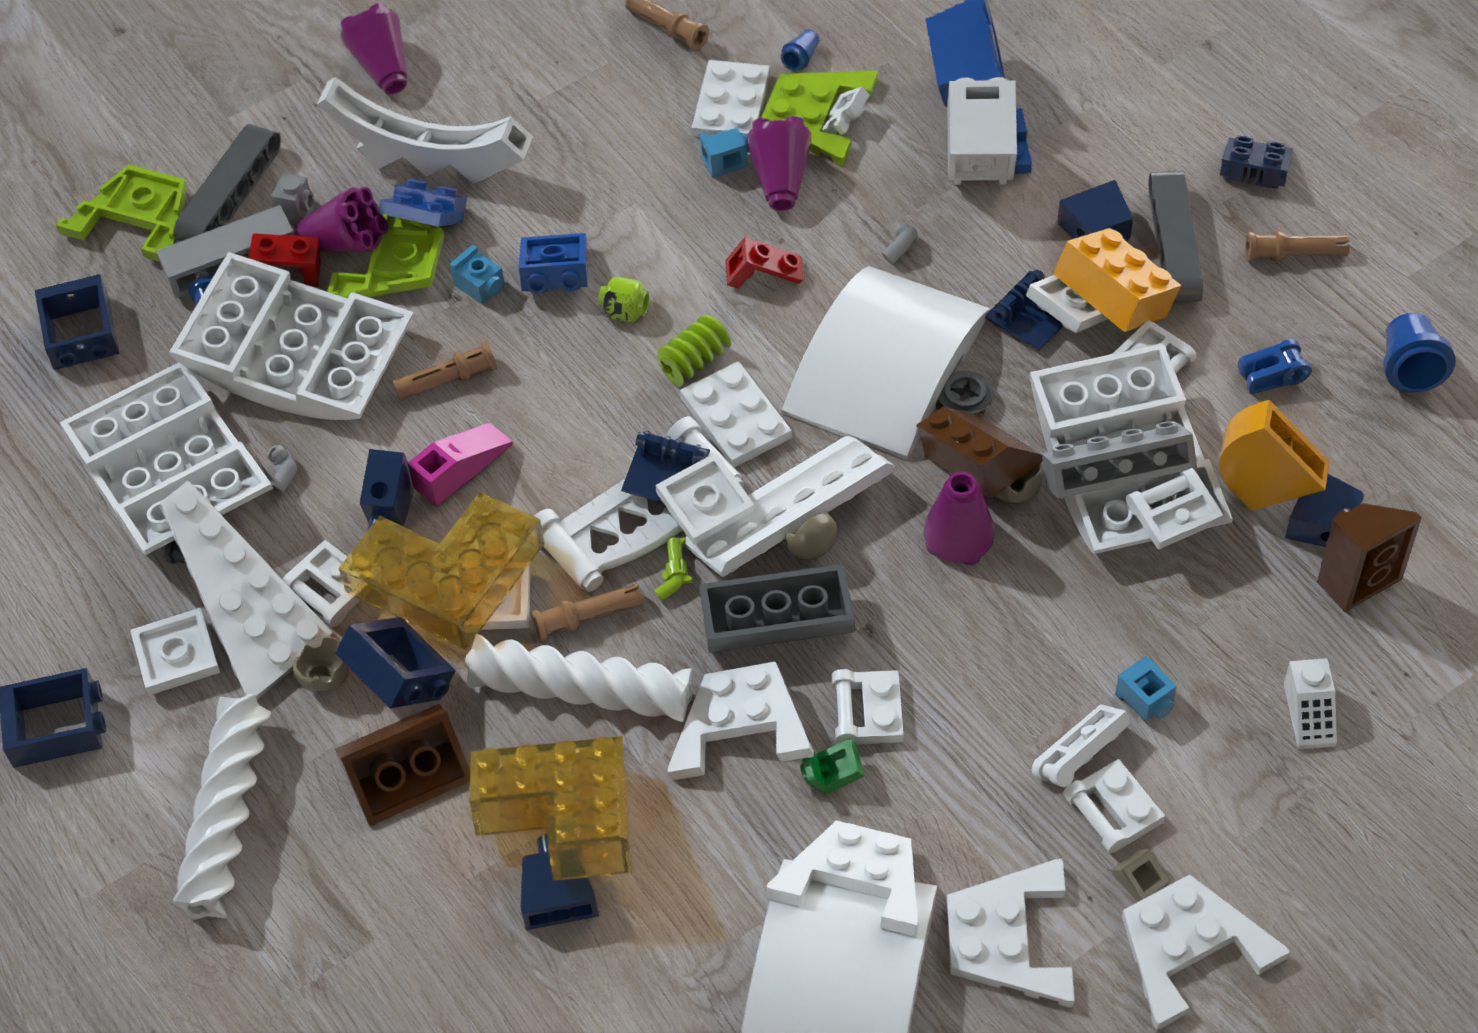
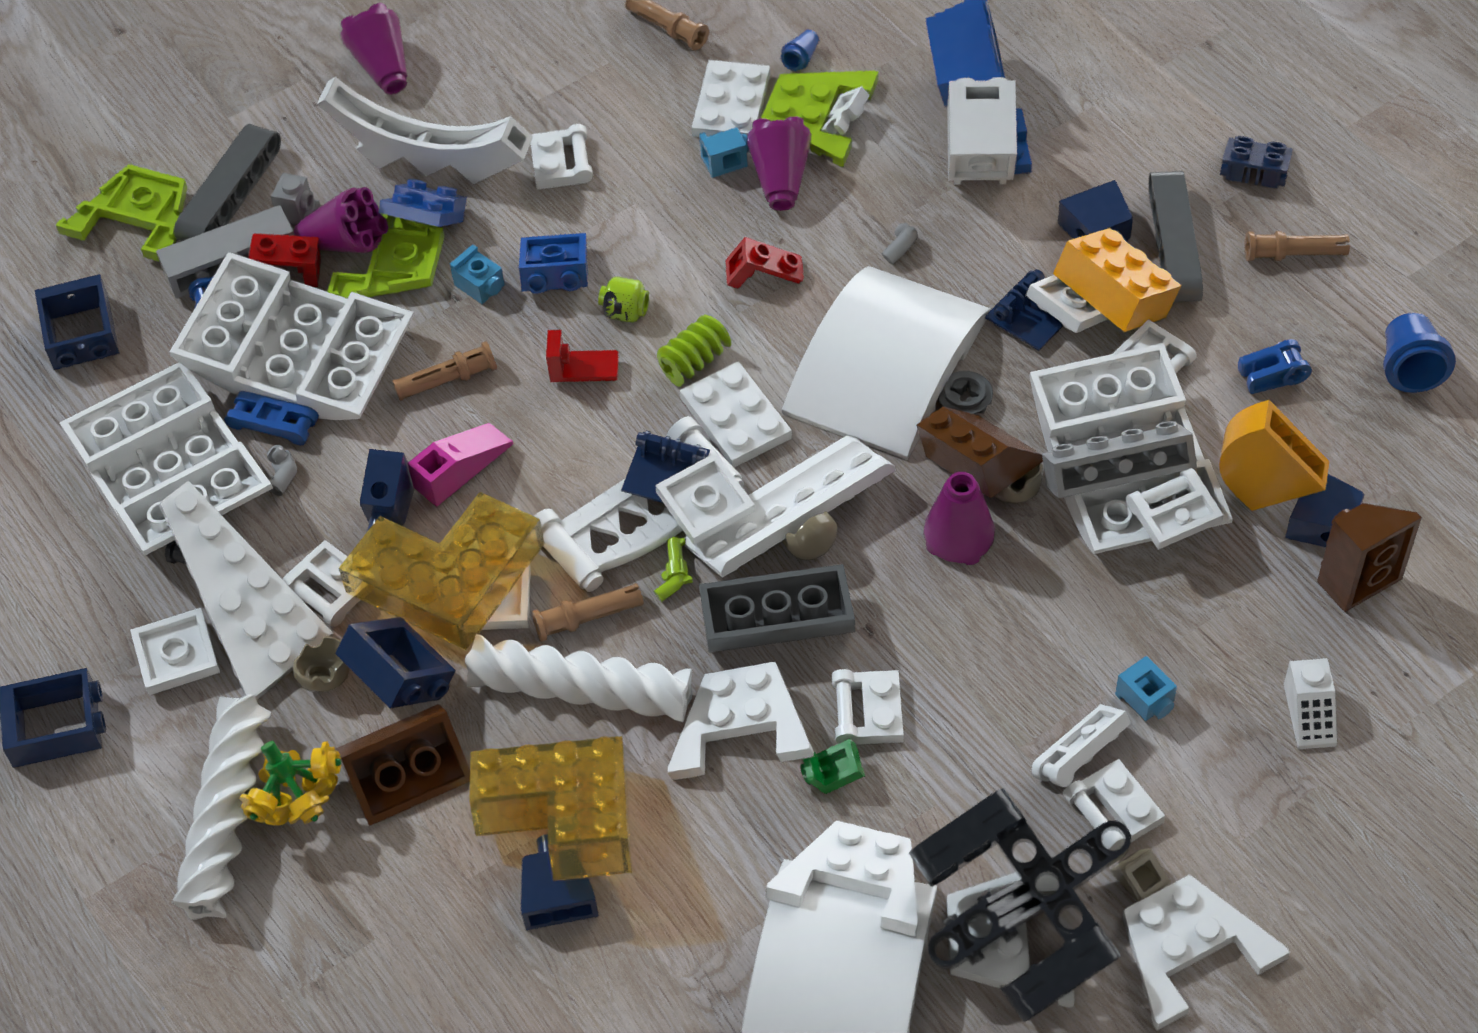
(271, 417): none -> blue plate
(280, 769): none -> yellow plant
(550, 158): none -> white plate
(579, 365): none -> red bracket
(1001, 823): none -> black piece

